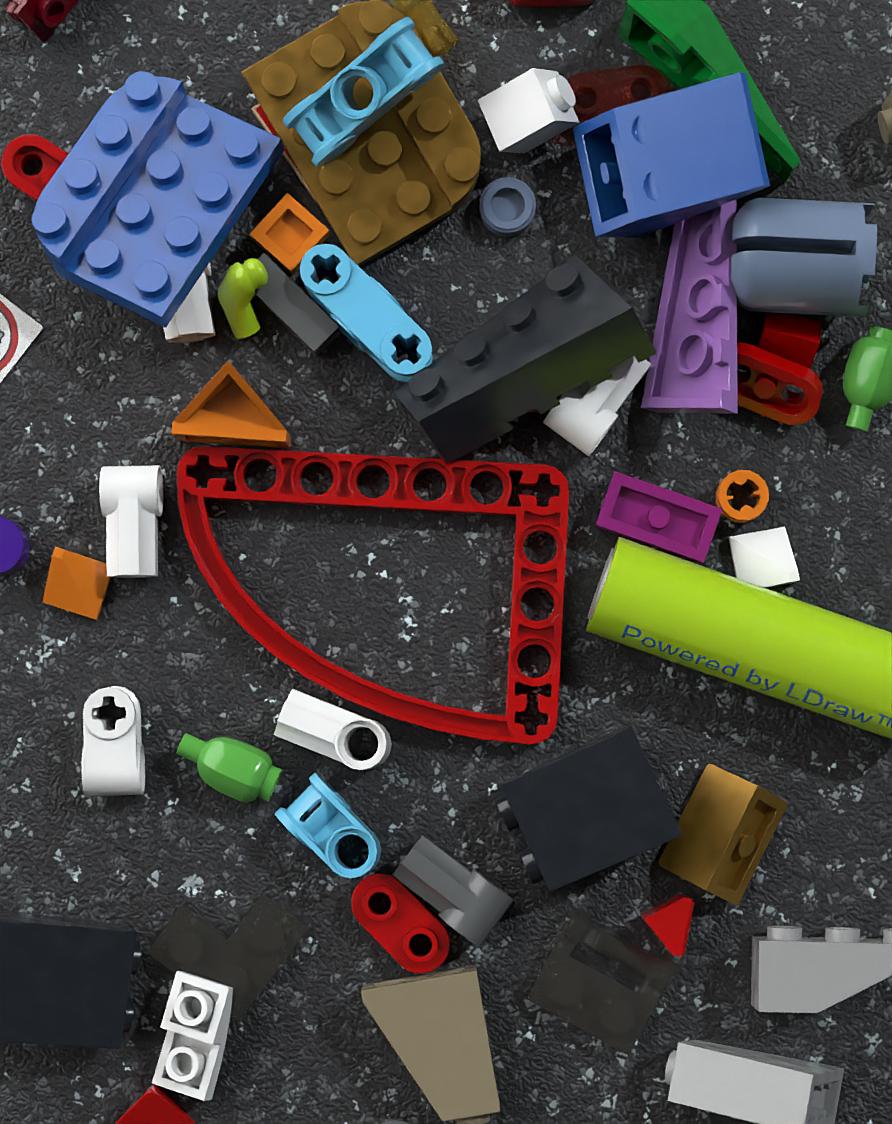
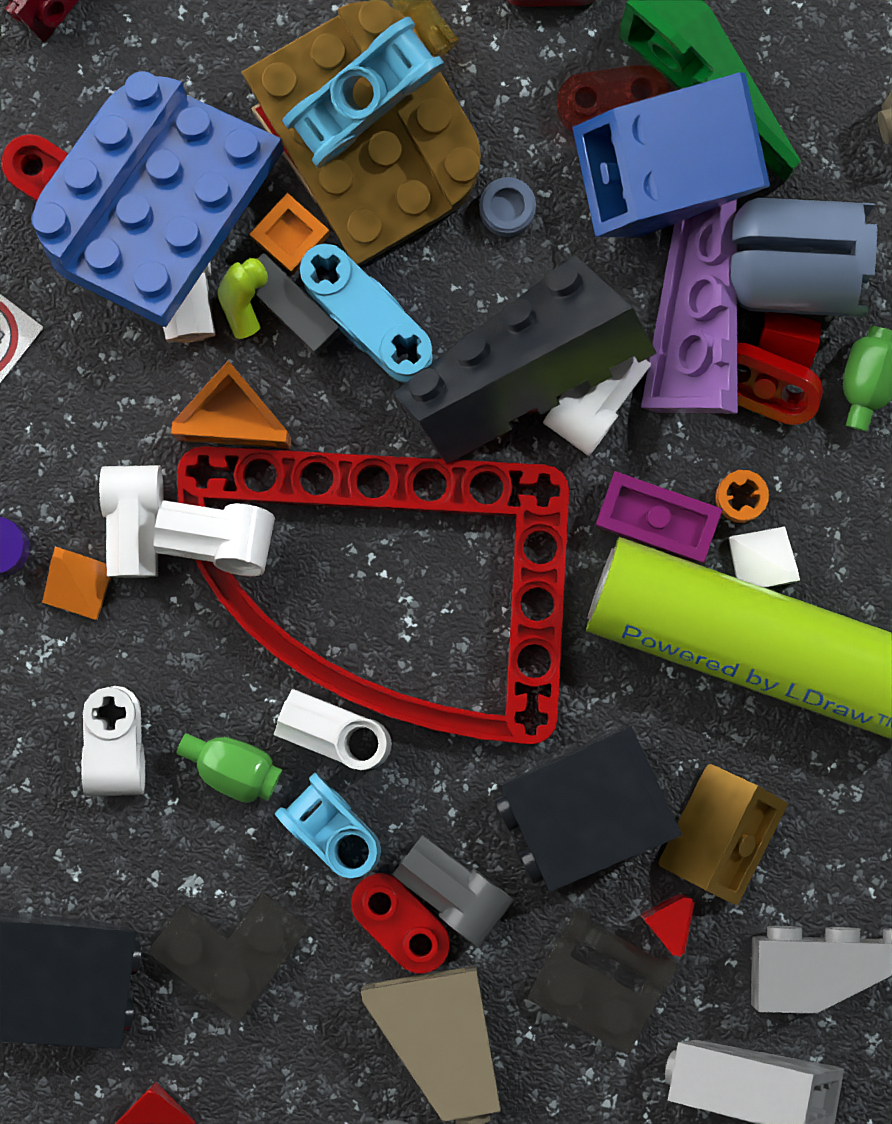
(195, 1036): white slope -> none
(230, 538): none -> white piece
(529, 110): white brick -> none

